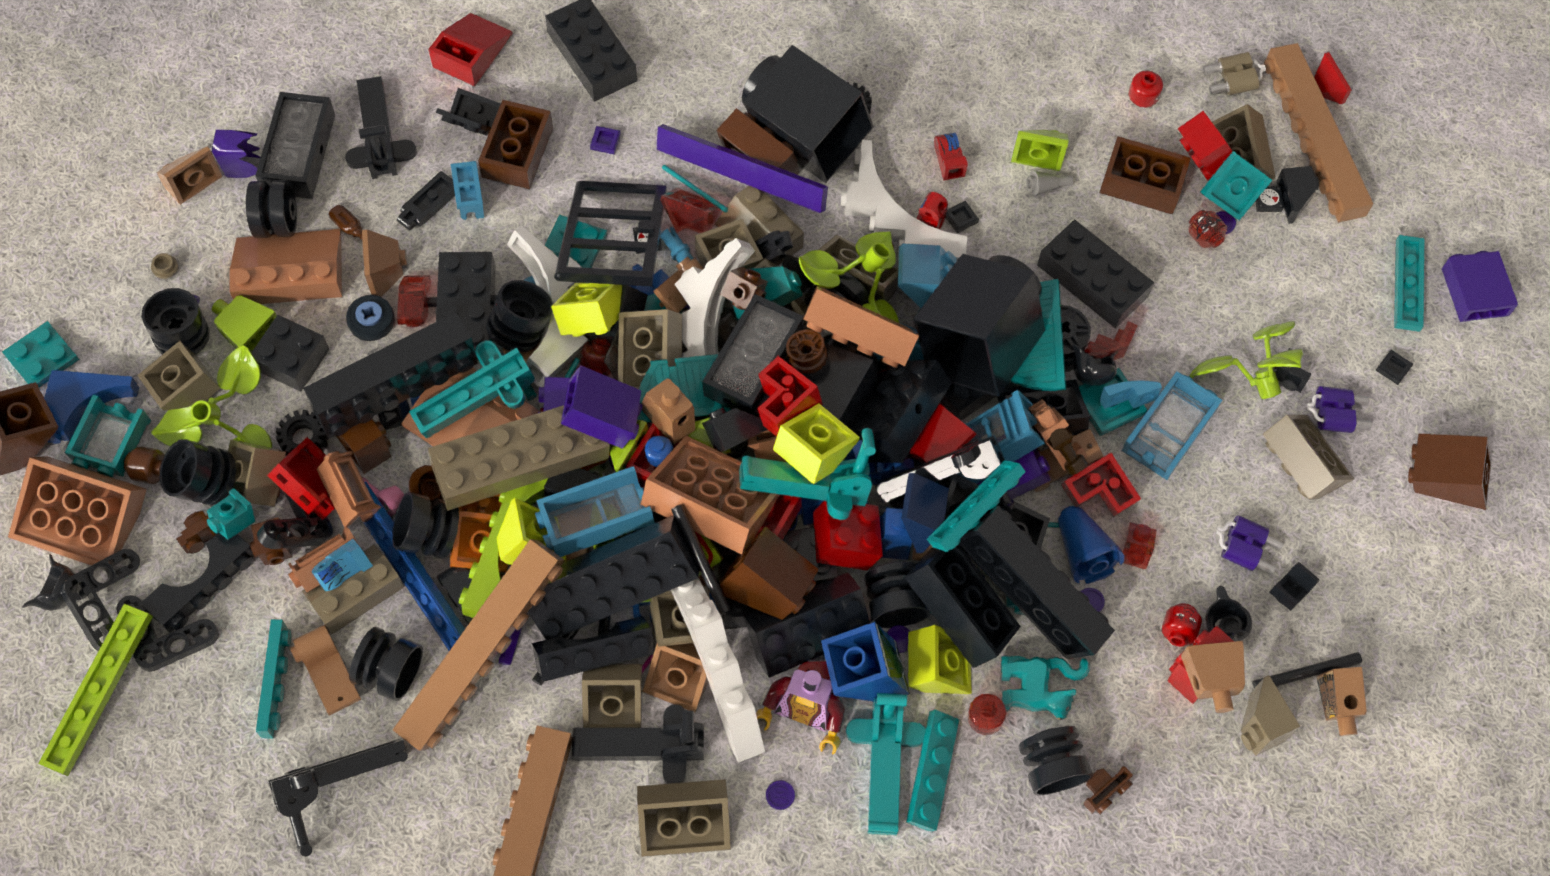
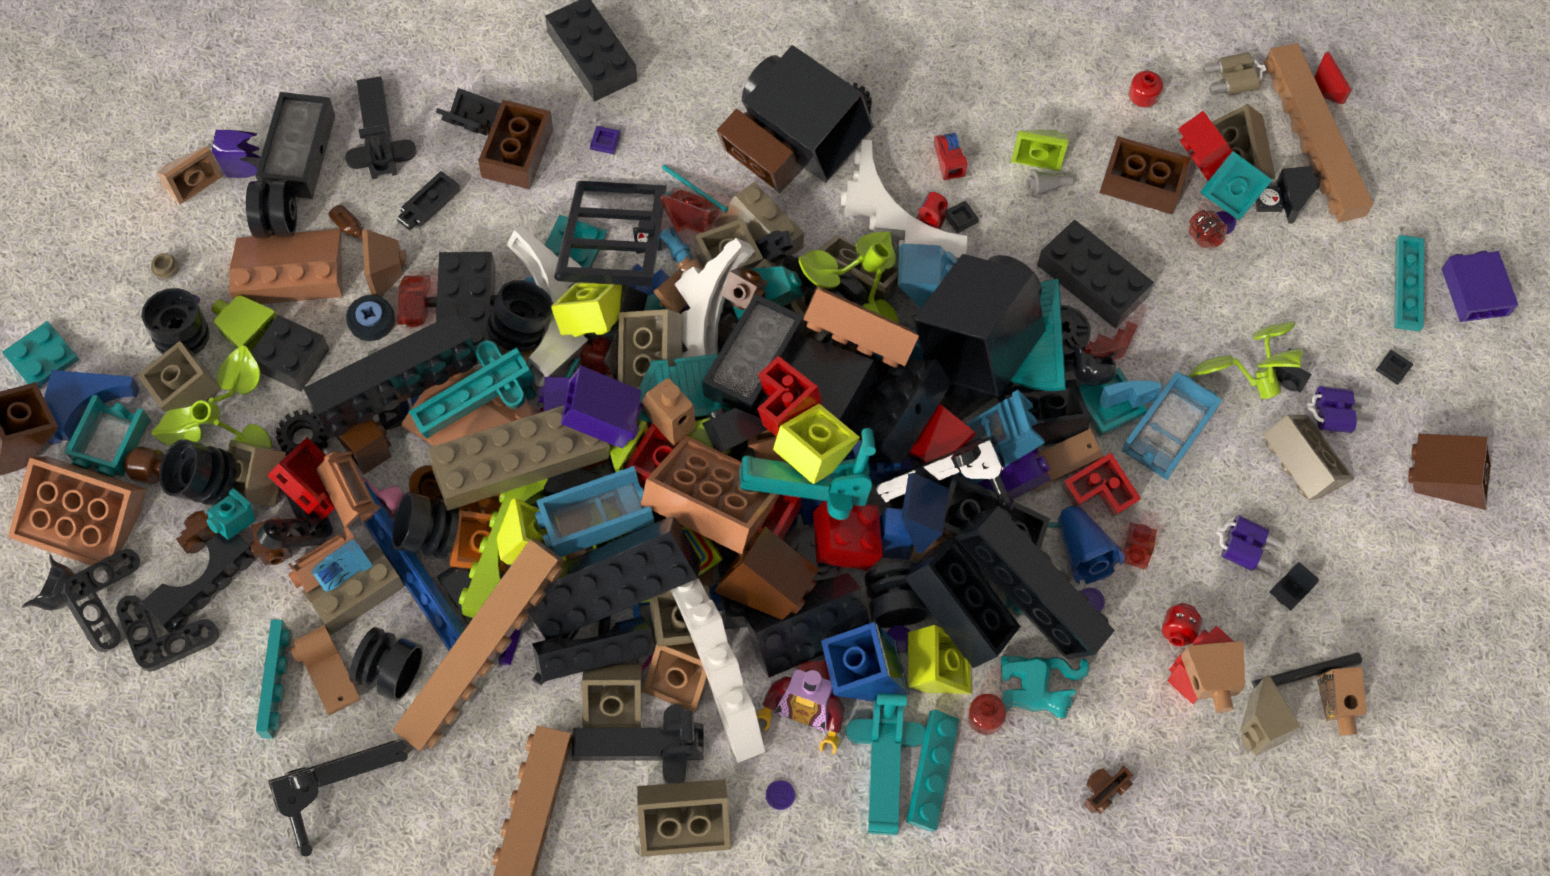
(95, 690): lime plate -> none
(467, 189): dark azure hinge -> none
(468, 48): red slope -> none
(657, 449): blue piece -> none
(700, 558): black piece -> none
(742, 168): dark purple tile -> none
(811, 343): reddish brown wheel -> none
(976, 505): teal plate -> none
(1053, 754): black wheel -> none
(1058, 438): hips -> none
(1235, 618): black hair -> none

